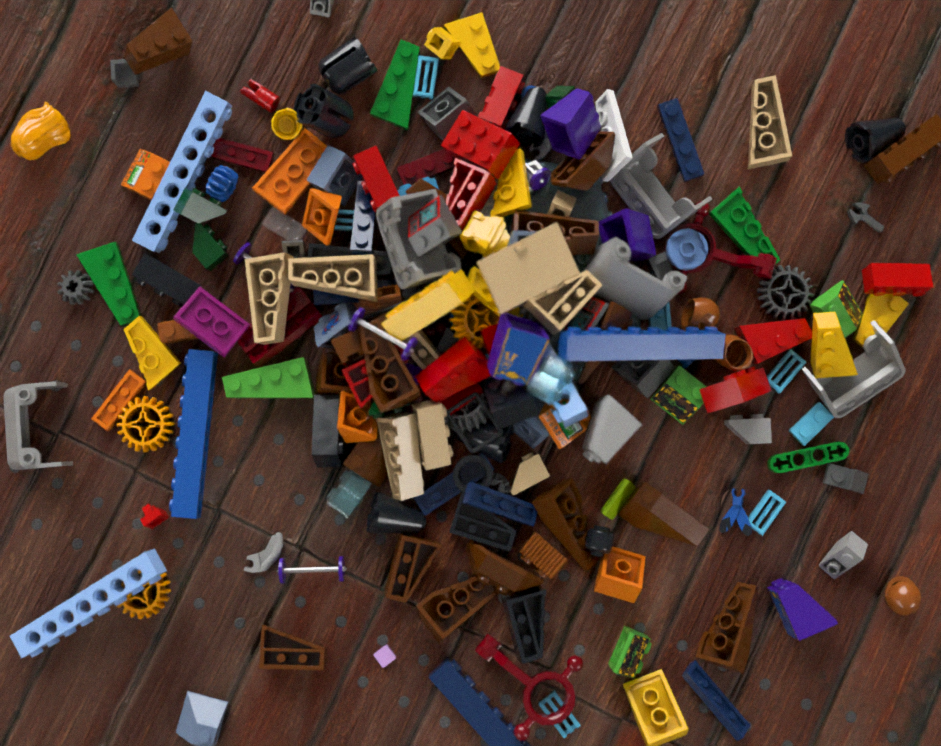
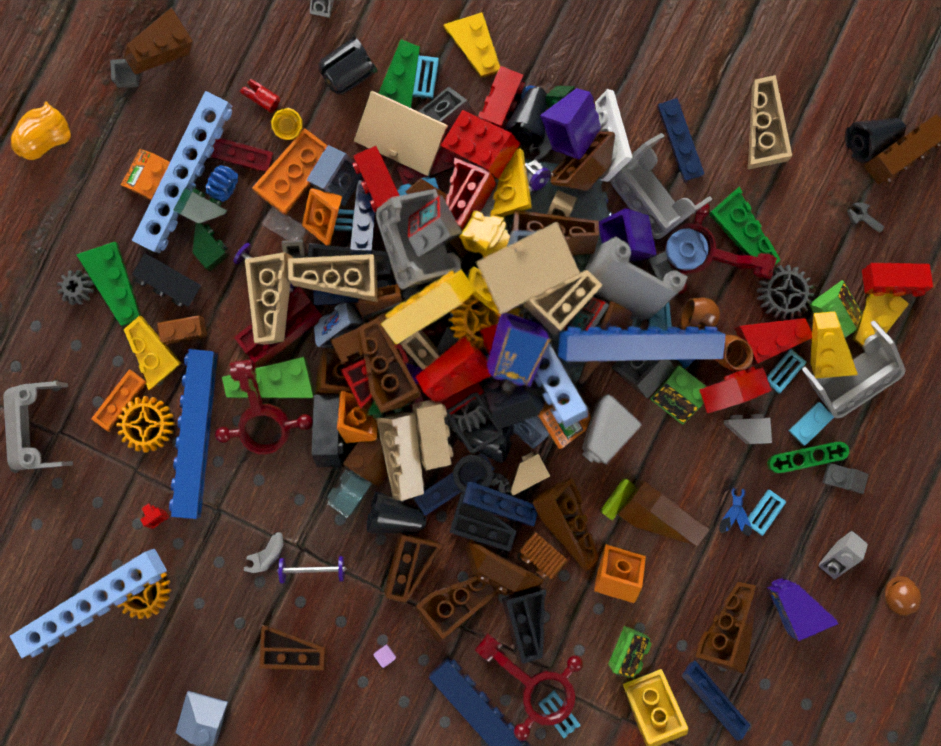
(211, 321): magenta tile -> none
(245, 373): none -> dark red piece
(325, 111): black cylinder -> none
(357, 319): axle -> none
(400, 130): none -> tan container
(434, 43): yellow brick -> none
(550, 379): clear light blue brick -> none
(599, 541): black head -> none

